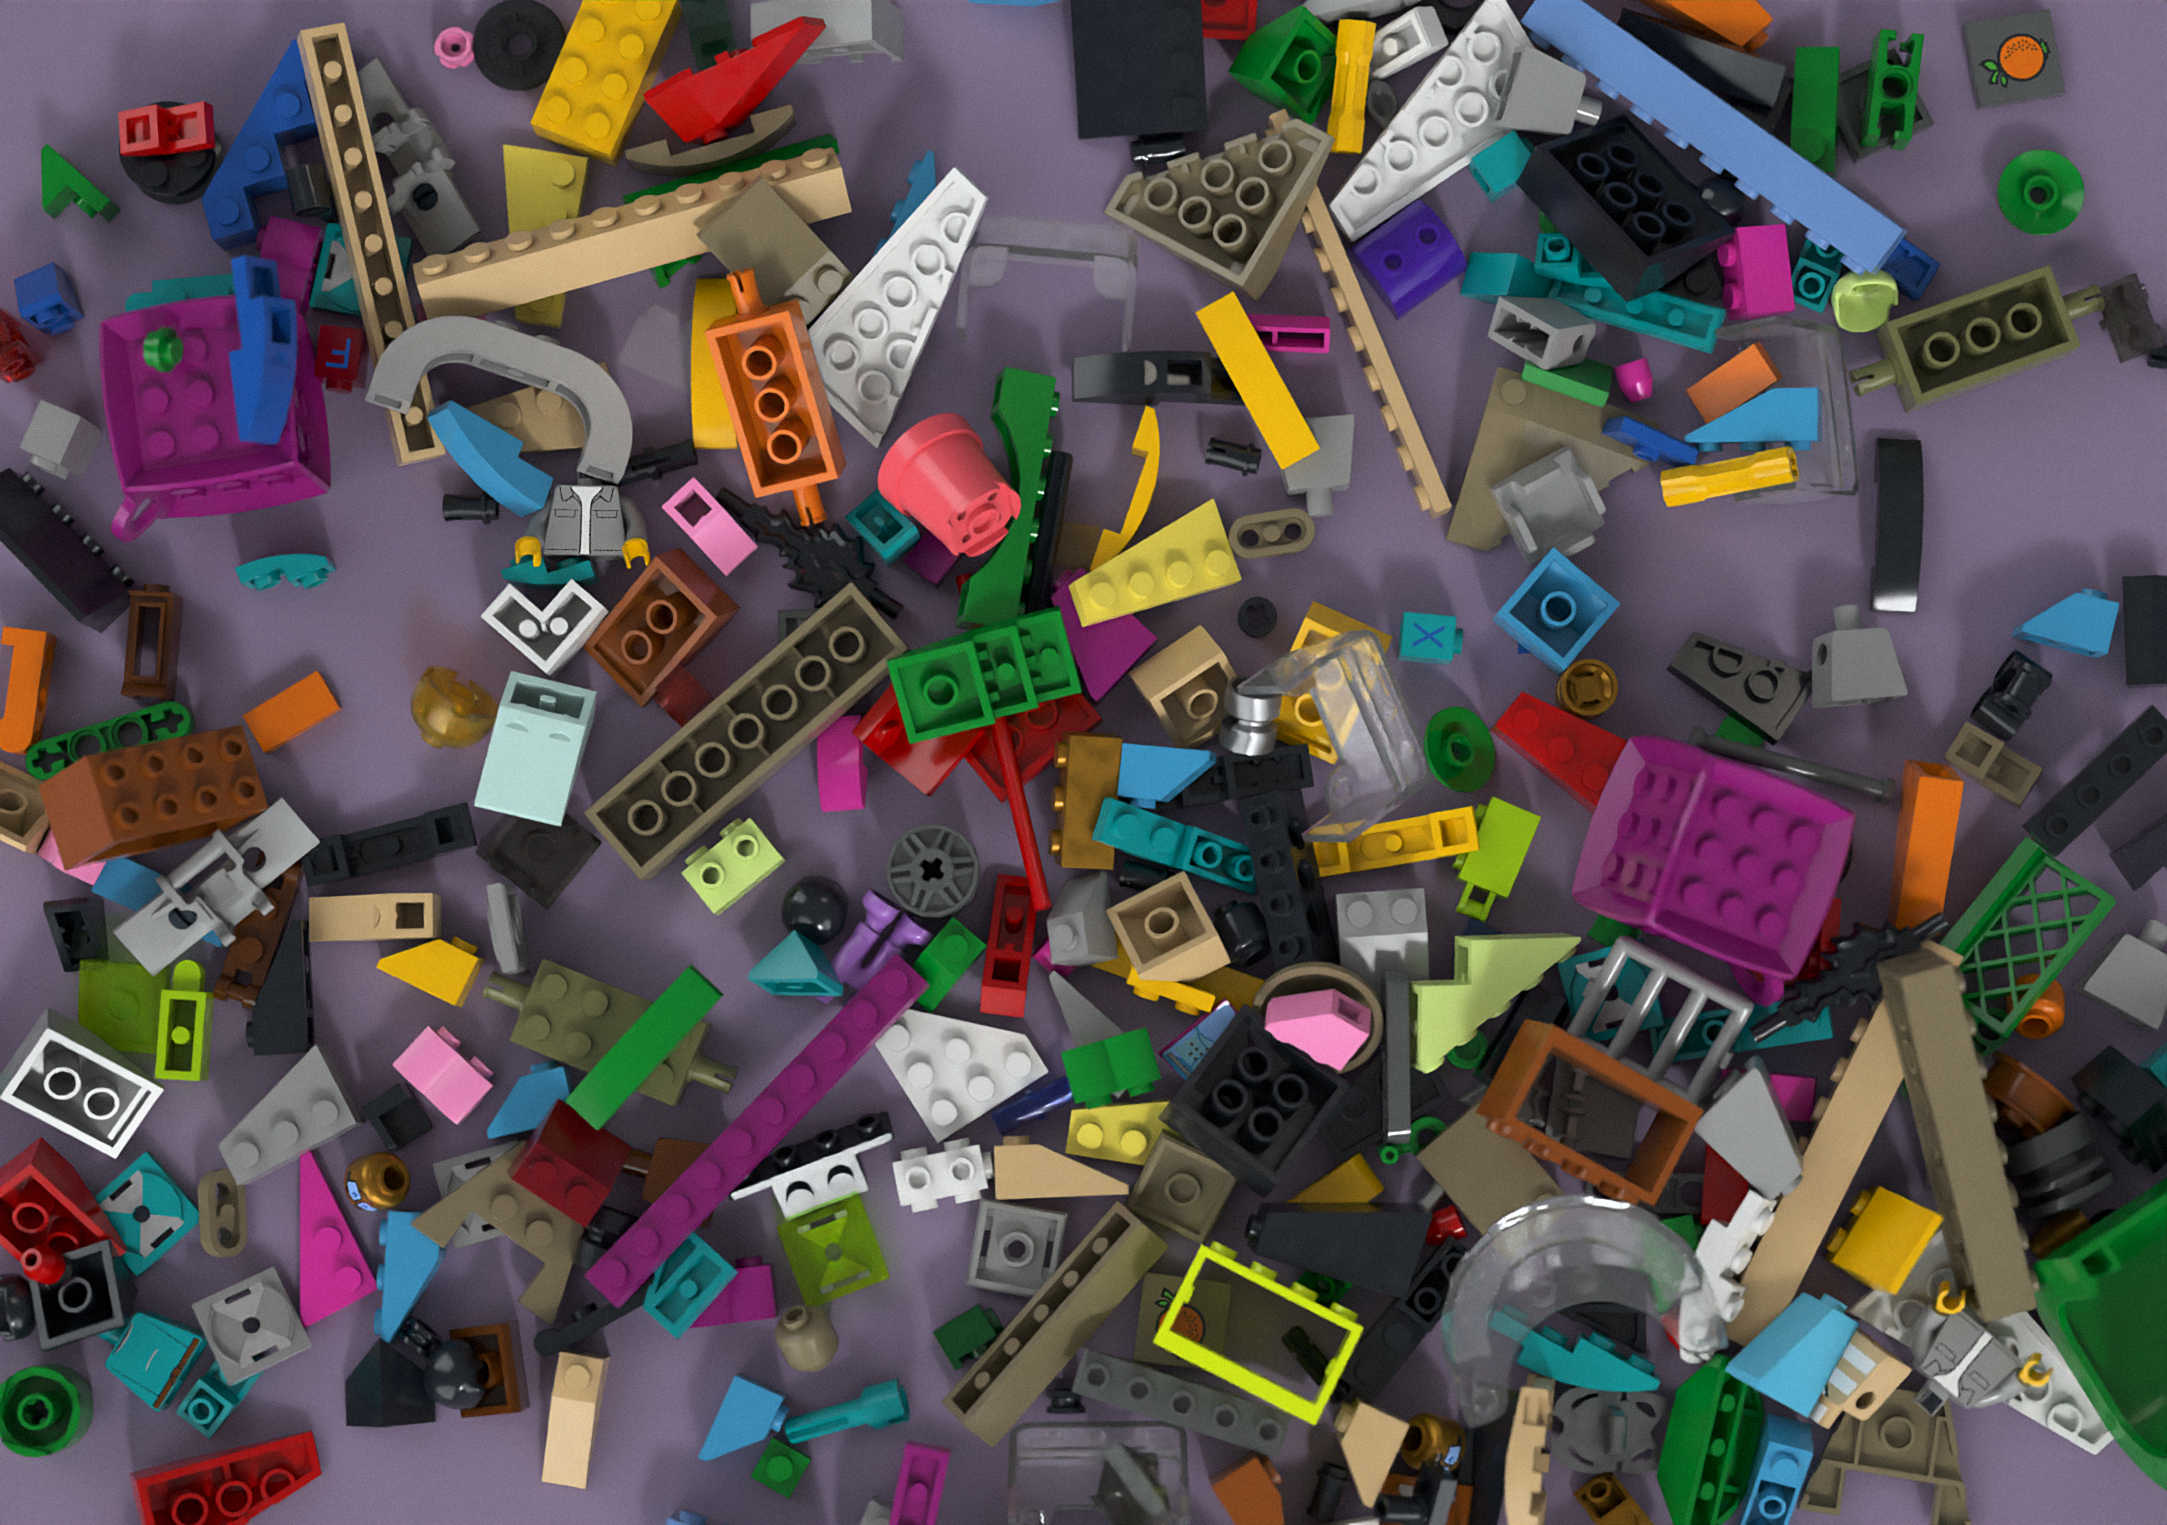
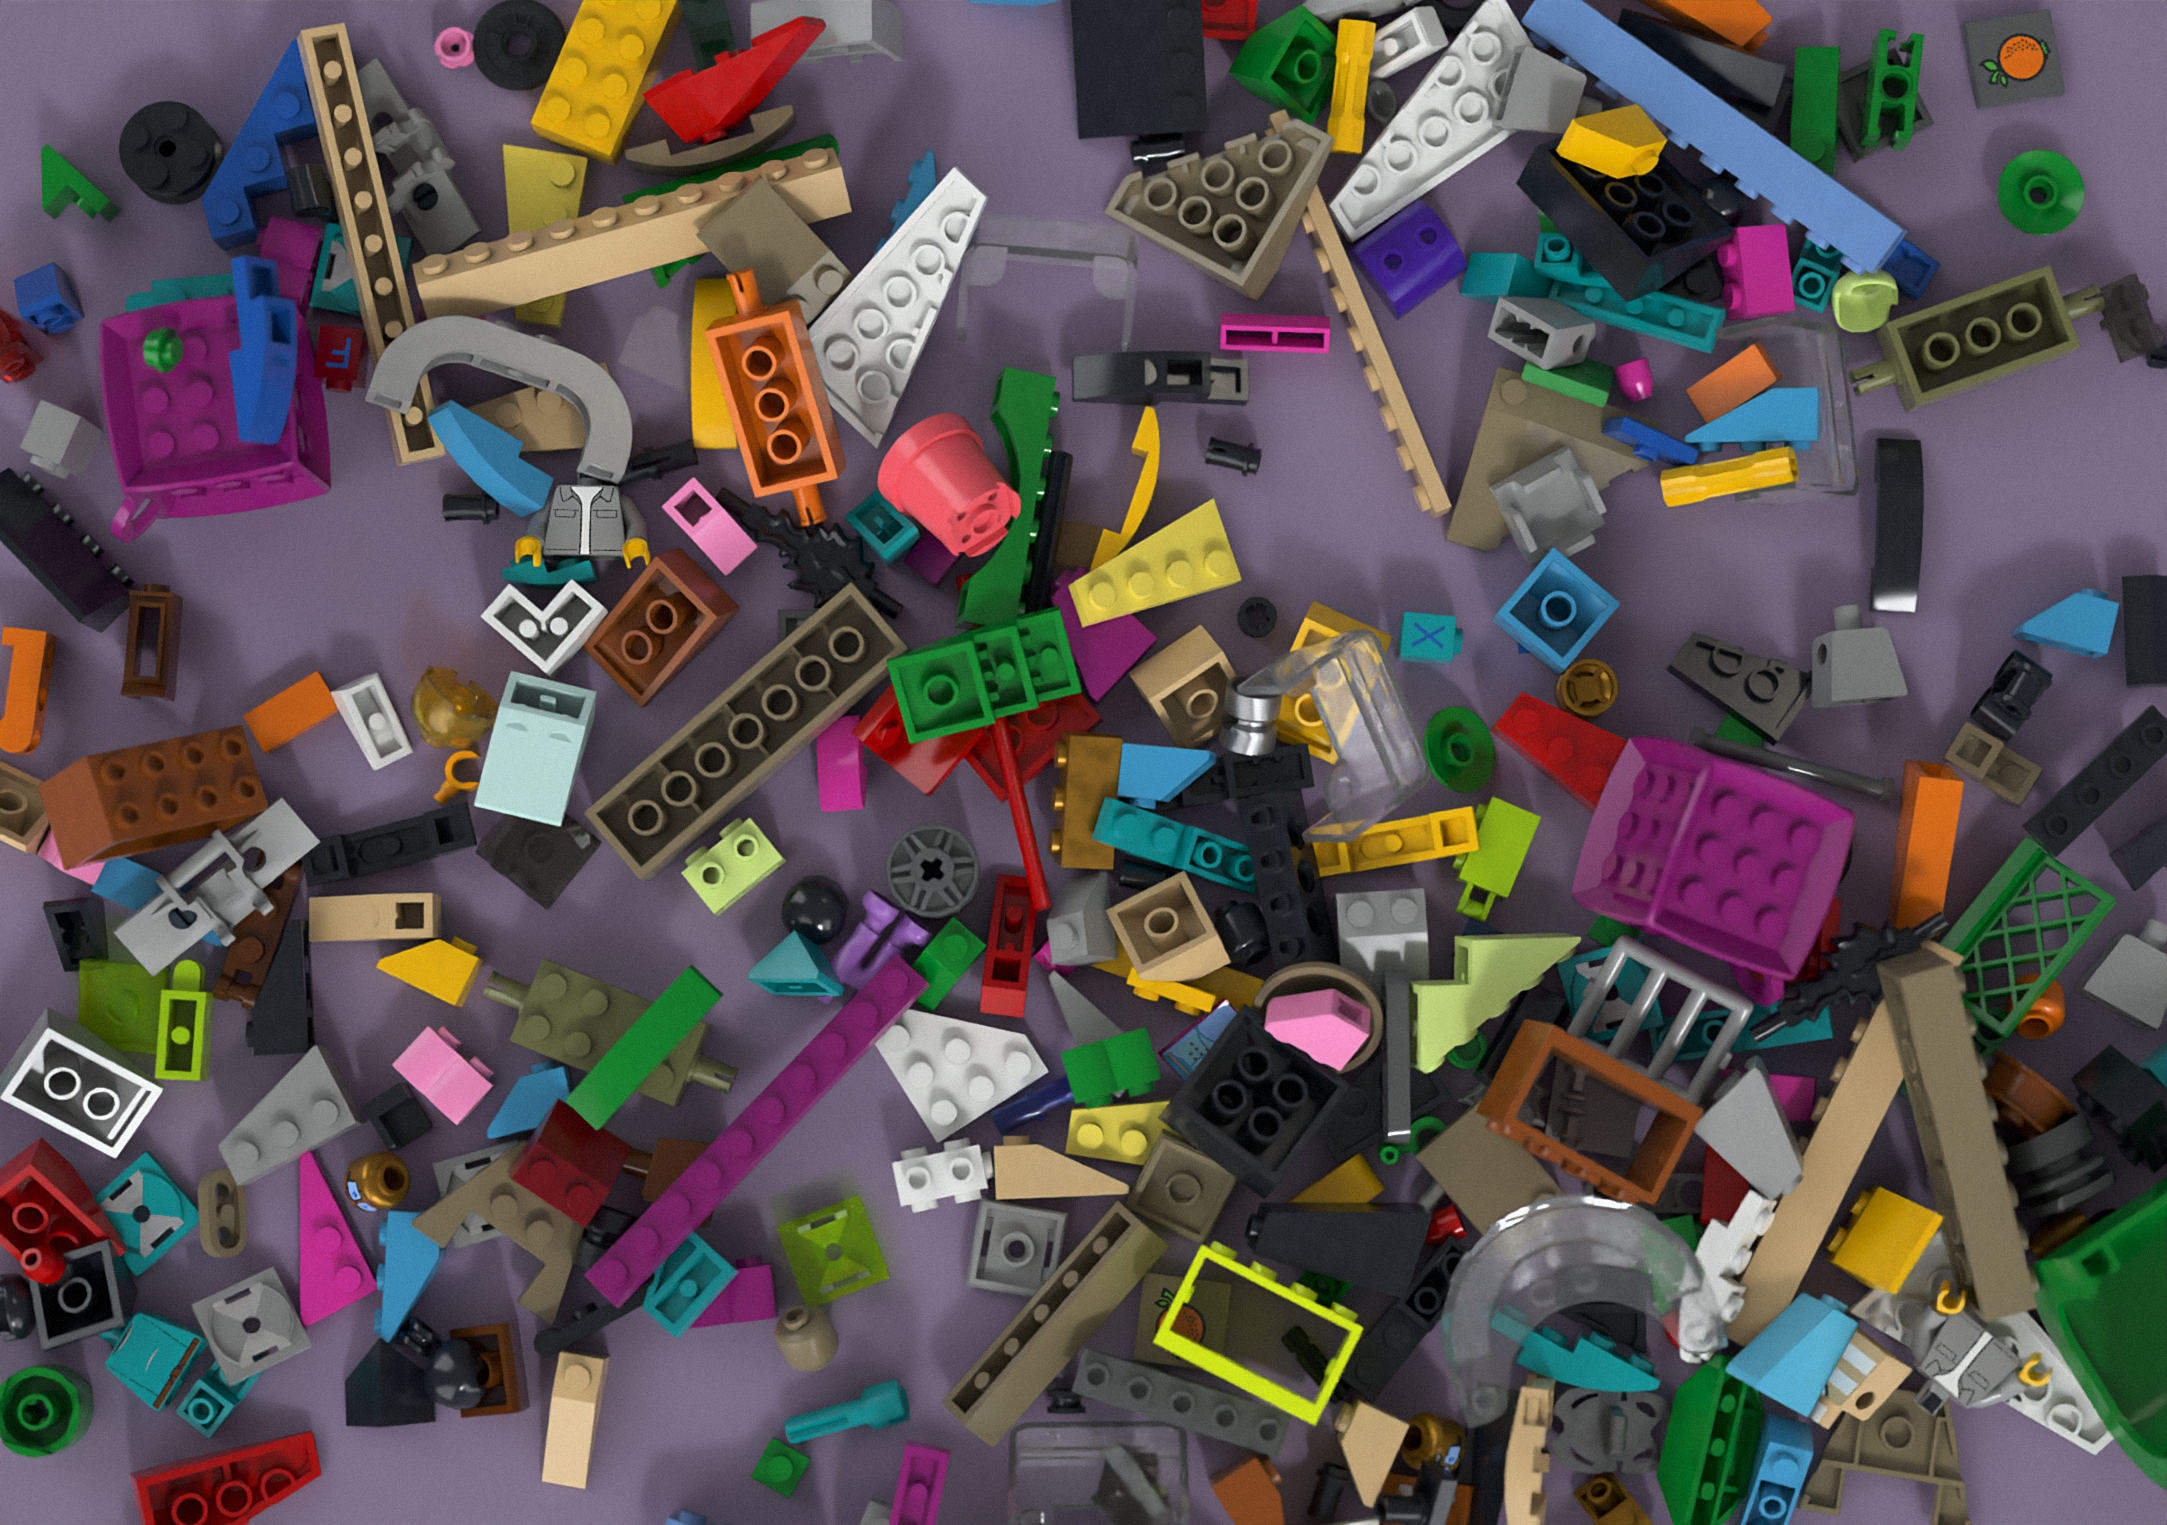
(109, 736): green beam -> none
(166, 131): red slope -> none
(299, 569): teal slope -> none
(372, 720): none -> white slope
(451, 785): none -> light orange piece
(507, 929): light grey piece -> none
(682, 695): clear red brick -> none
(744, 1417): dark azure slope -> none
(818, 1169): bracket -> none
(968, 1334): dark green brick -> none
(1257, 380): yellow slope -> none
(1270, 533): dark tan plate -> none
(1325, 469): light grey torso -> none
(1501, 165): teal brick -> none
(1614, 142): none -> yellow slope

